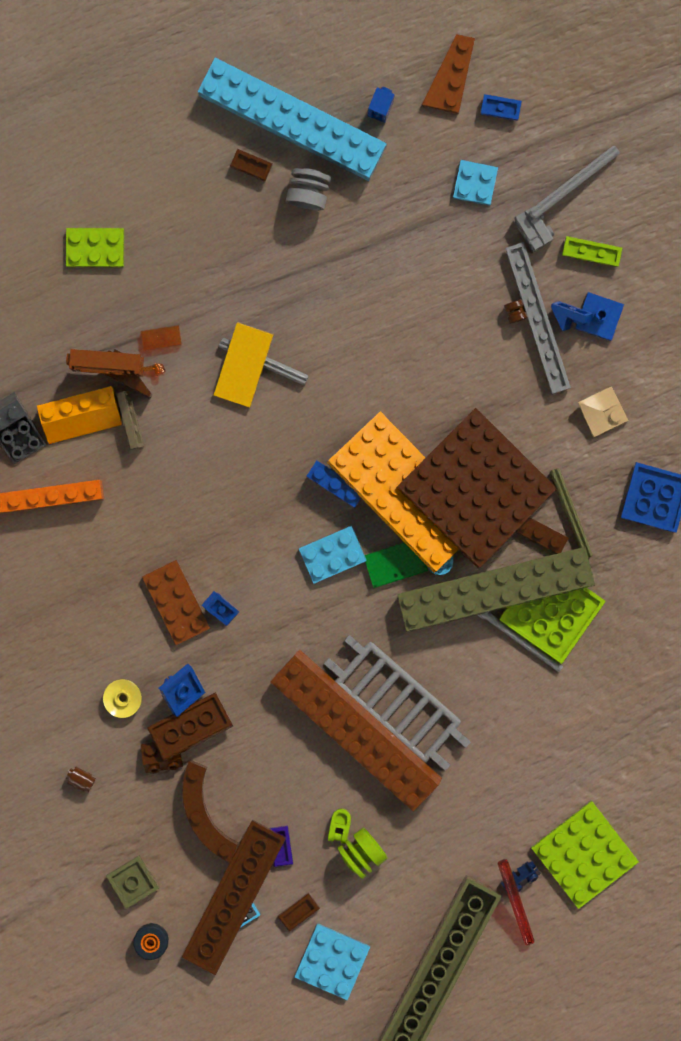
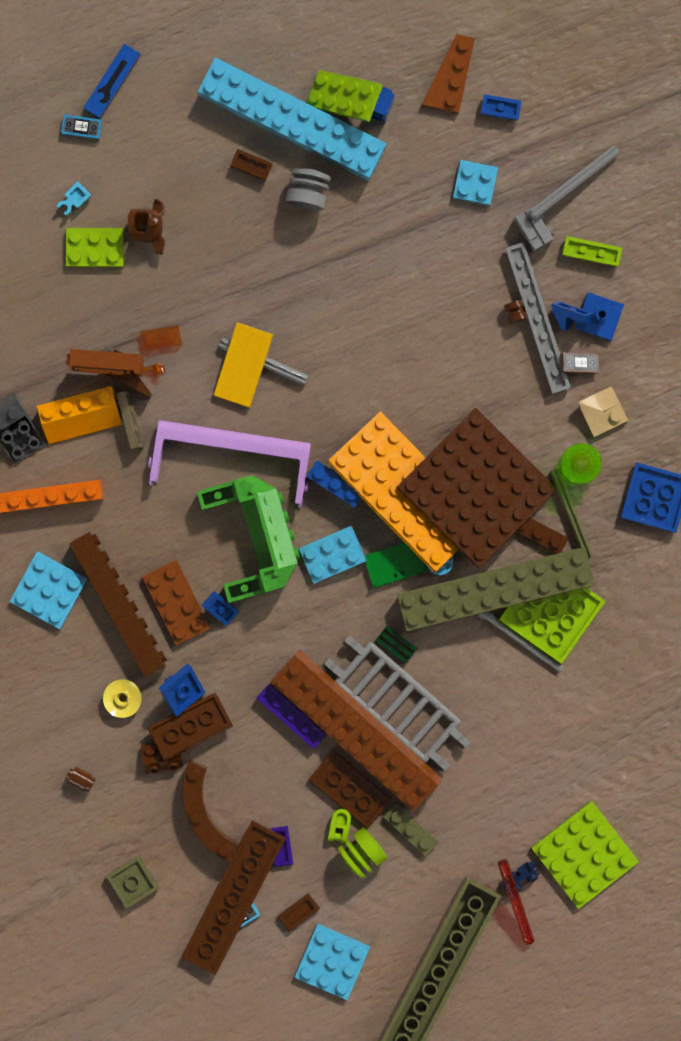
(48, 590): none -> medium azure plate
(77, 196): none -> medium azure plate
(81, 127): none -> tile
(112, 81): none -> blue tile
(118, 604): none -> reddish brown brick
(147, 225): none -> reddish brown piece
(156, 938): black wheel -> none
(233, 441): none -> lavender piece
(267, 531): none -> bright green wedge
(291, 716): none -> dark purple plate
(344, 95): none -> lime plate
(350, 789): none -> reddish brown tile
(409, 654): none -> dark green tile
(410, 829): none -> olive plate
(572, 471): none -> clear neon green wheel
(579, 363): none -> tile

